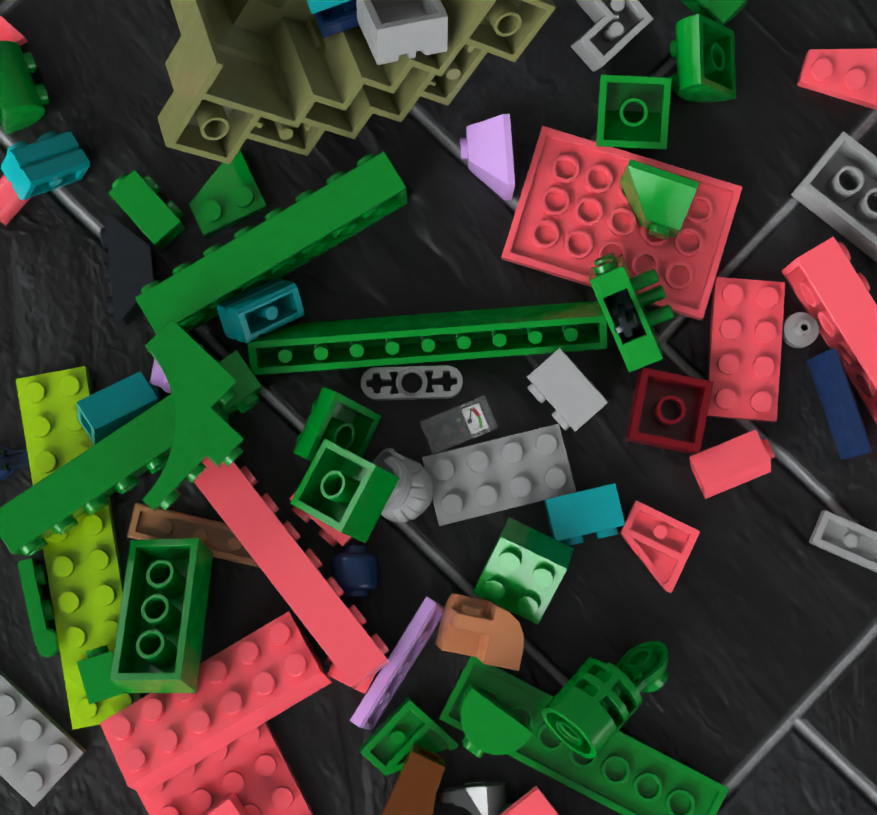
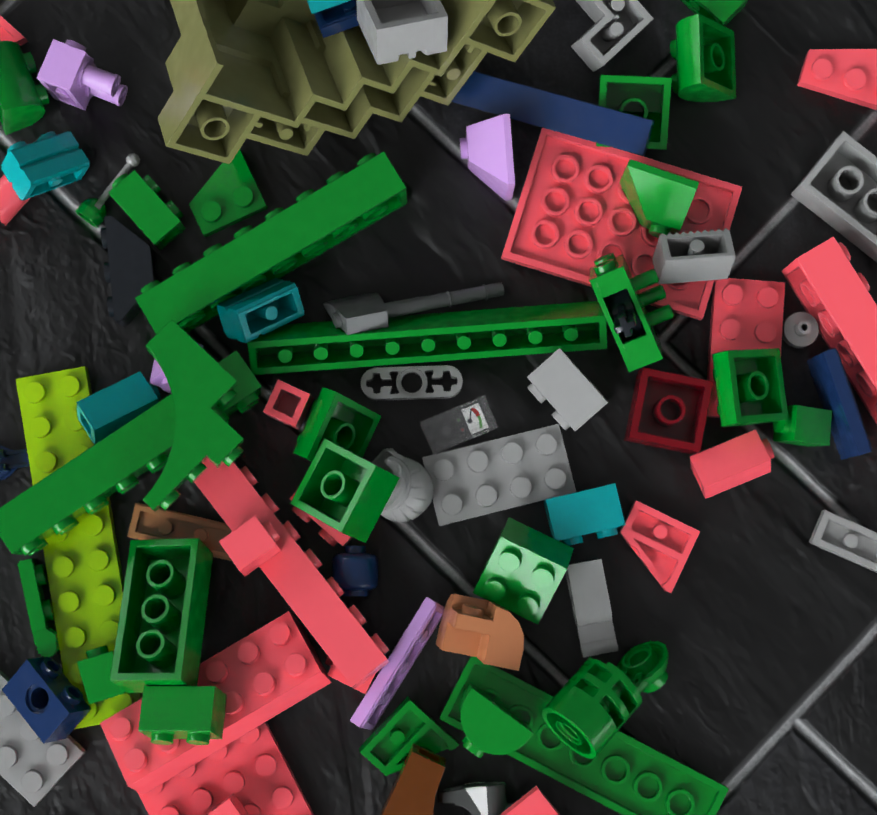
(46, 699): none -> dark blue brick
(74, 78): none -> lavender brick
(94, 209): none -> hinge
(182, 713): none -> green brick
(251, 544): none -> coral brick
(288, 404): none -> coral brick
(369, 312): none -> dark grey piece
(556, 112): none -> dark blue tile
(591, 607): none -> light grey piece
(694, 256): none -> light grey brick
(749, 387): none -> green brick
(804, 427): none -> green brick

